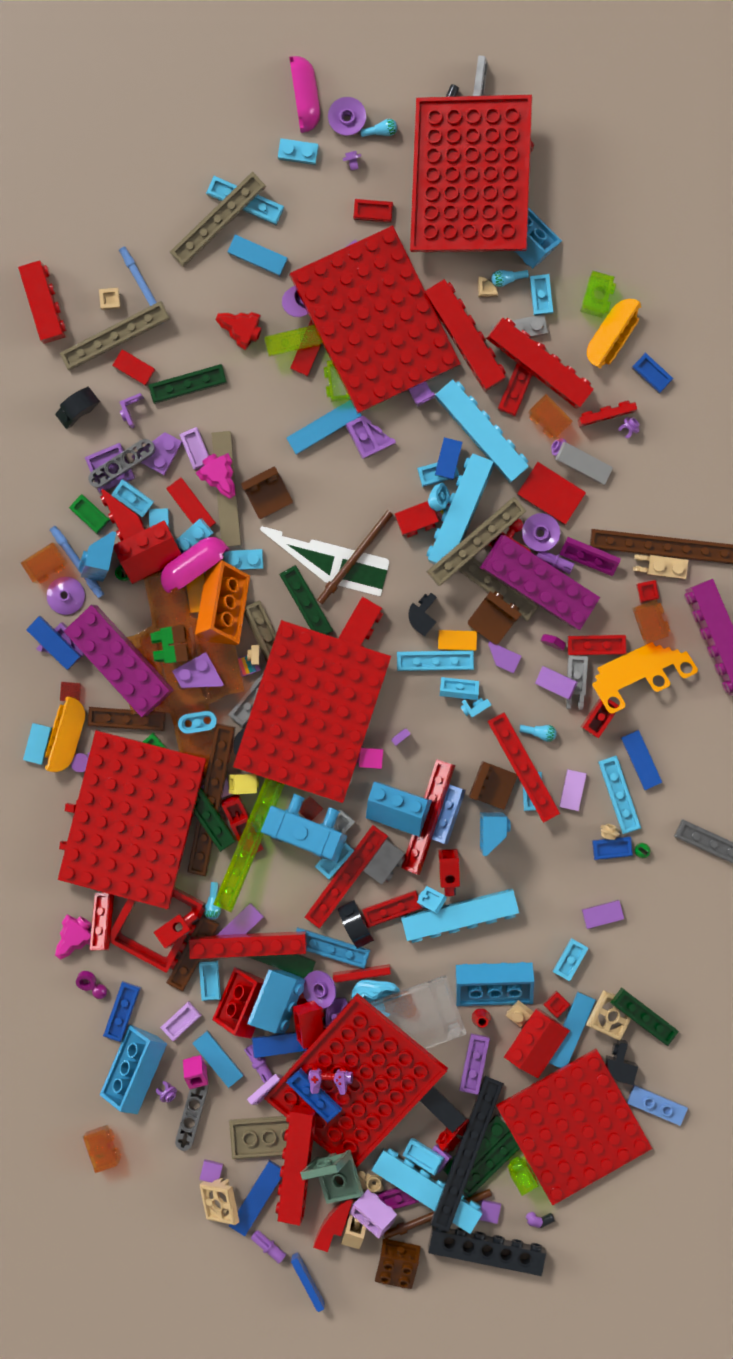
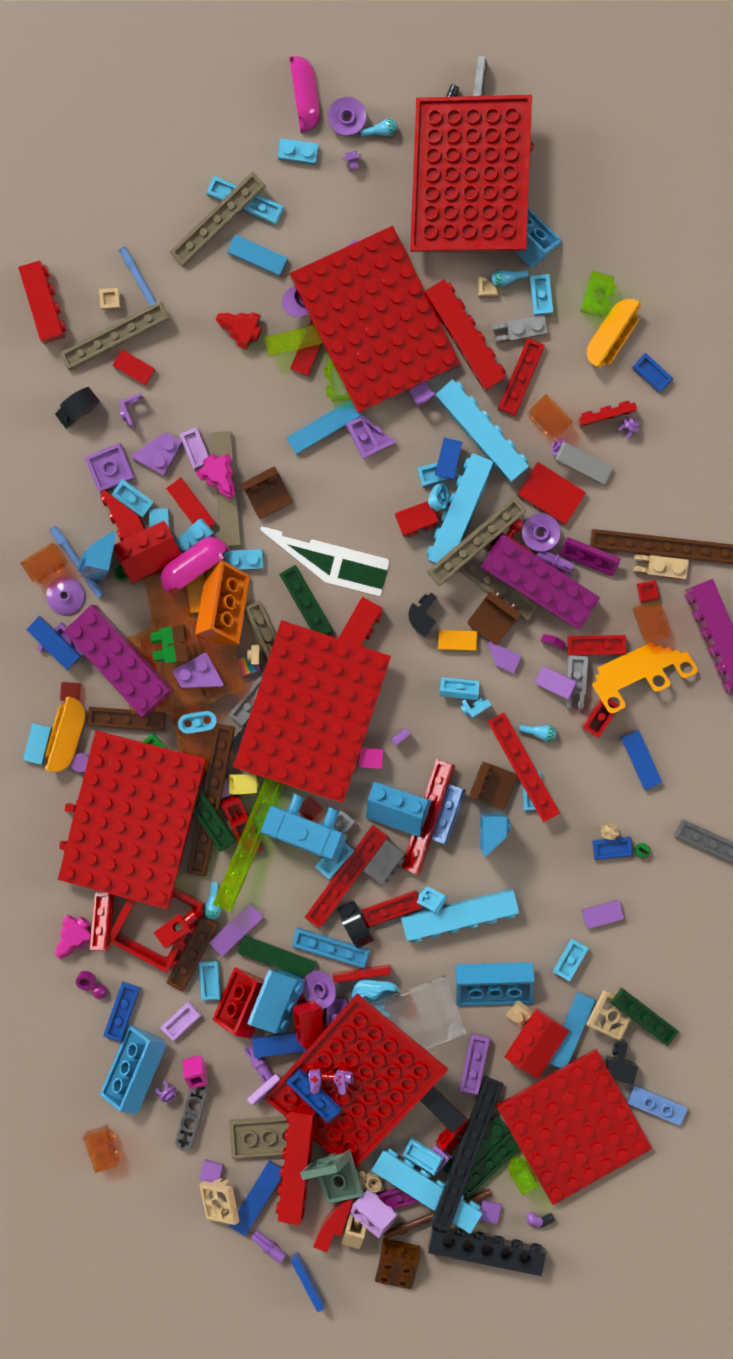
(89, 513): green tile -> none
(120, 461): flat silver beam -> none
(187, 383): dark green tile -> none
(218, 1059): dark azure tile -> none
(247, 945): red brick -> none
(331, 586): reddish brown bar -> none
(373, 210): red tile -> none
(435, 660): medium azure tile -> none
(449, 866): red torso -> none
(478, 1014): red cone -> none
(540, 363): red brick -> none
(557, 1004): red tile -> none
(572, 790): lavender tile -> none
(619, 795): medium azure tile -> none

